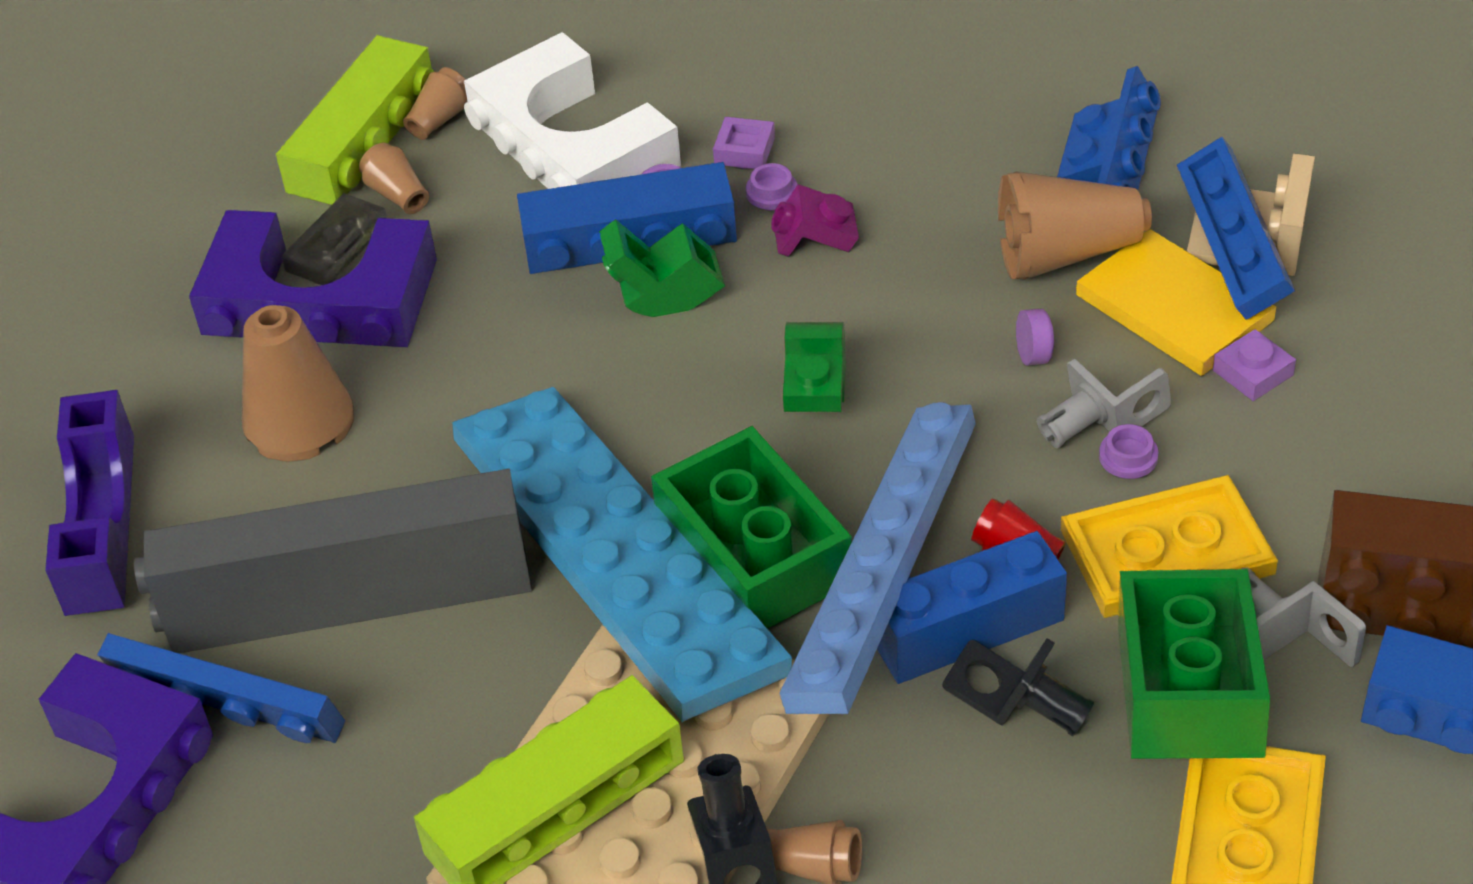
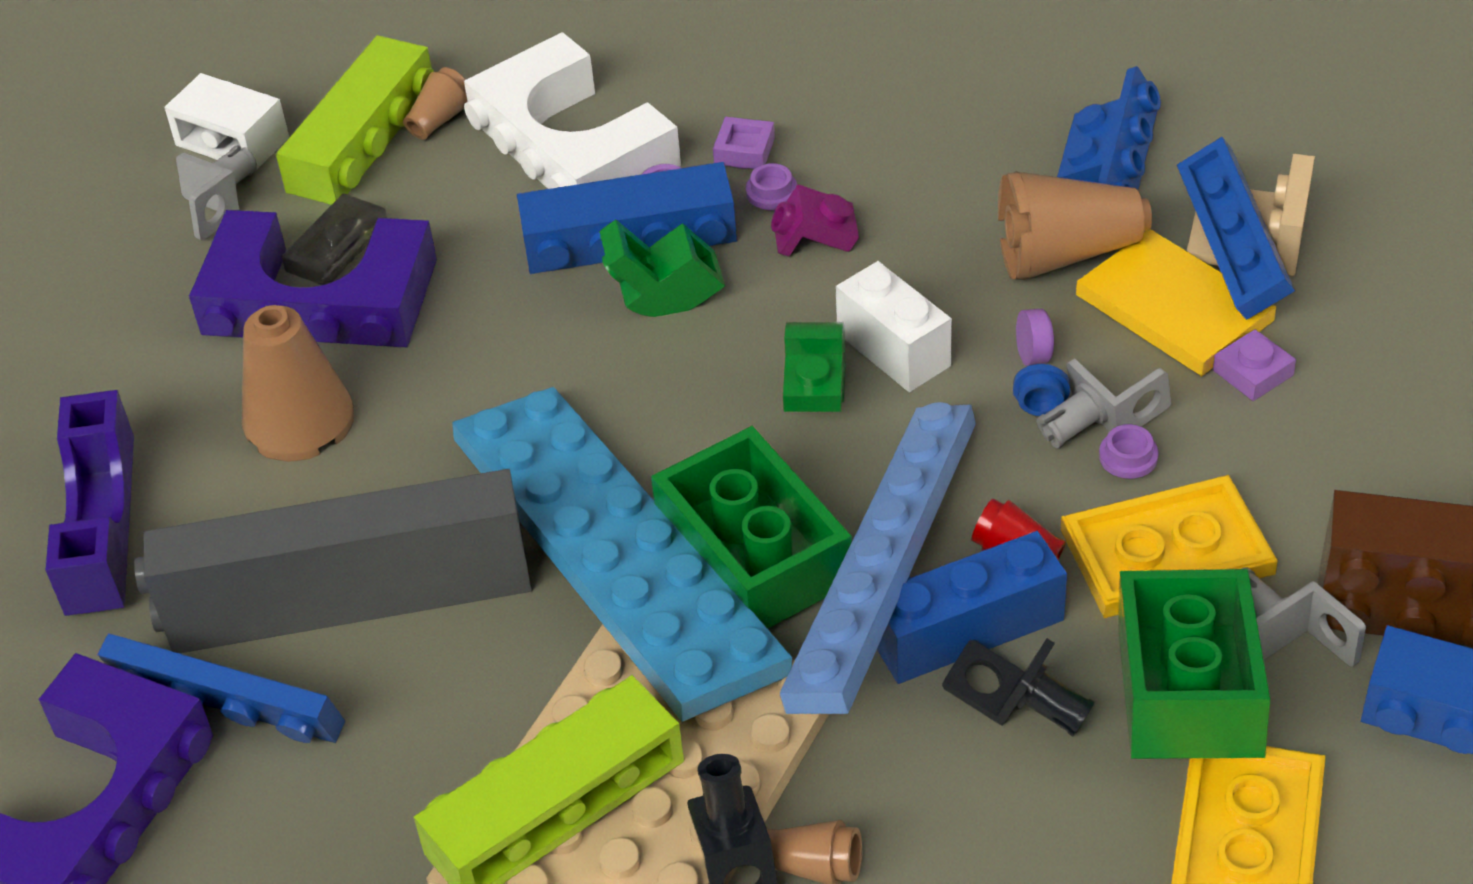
(213, 185): none -> light grey bracket
(218, 115): none -> white brick
(392, 176): medium nougat cone -> none
(894, 326): none -> white brick
(1041, 388): none -> blue plate

